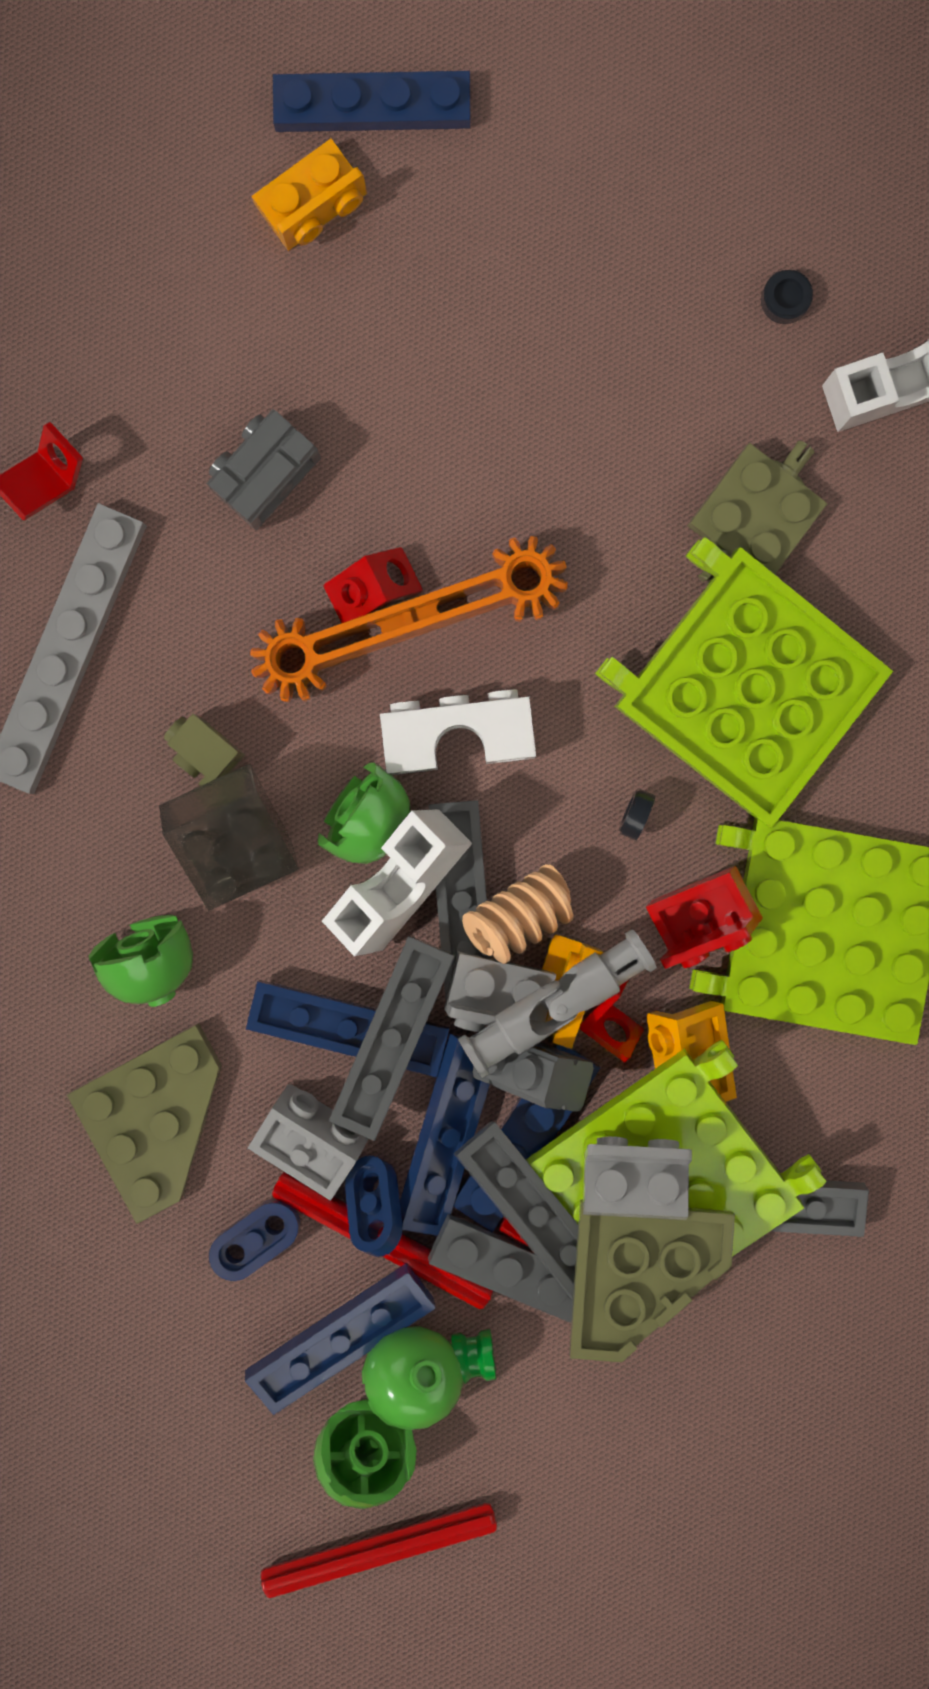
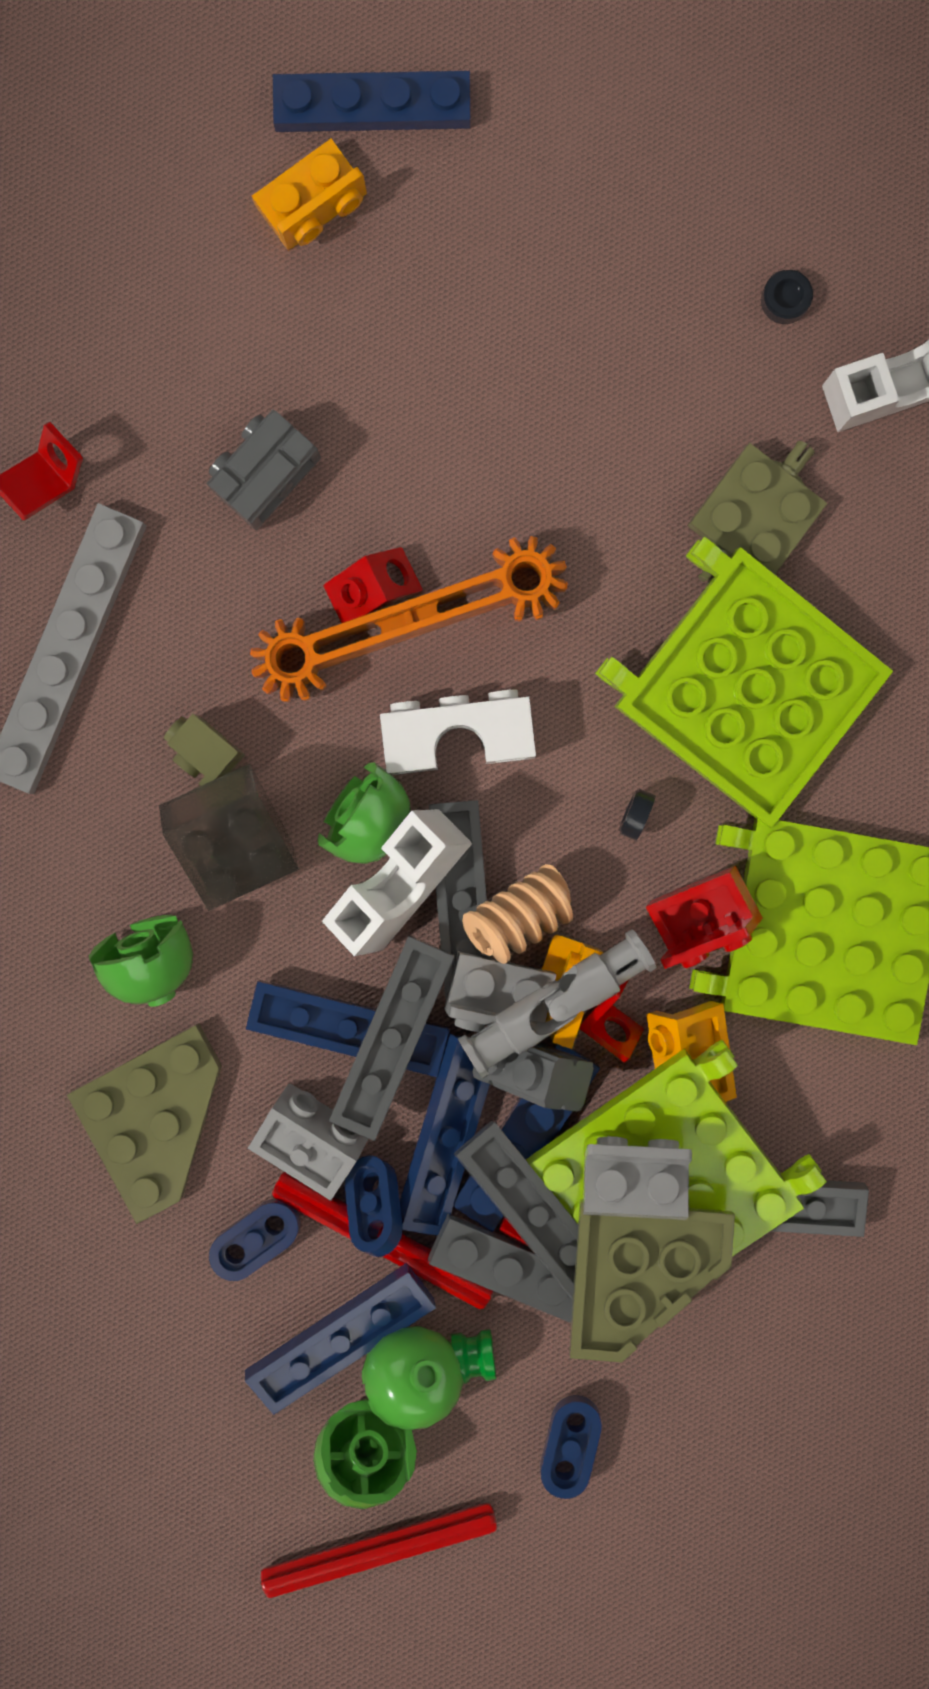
(571, 1444): none -> dark blue plate

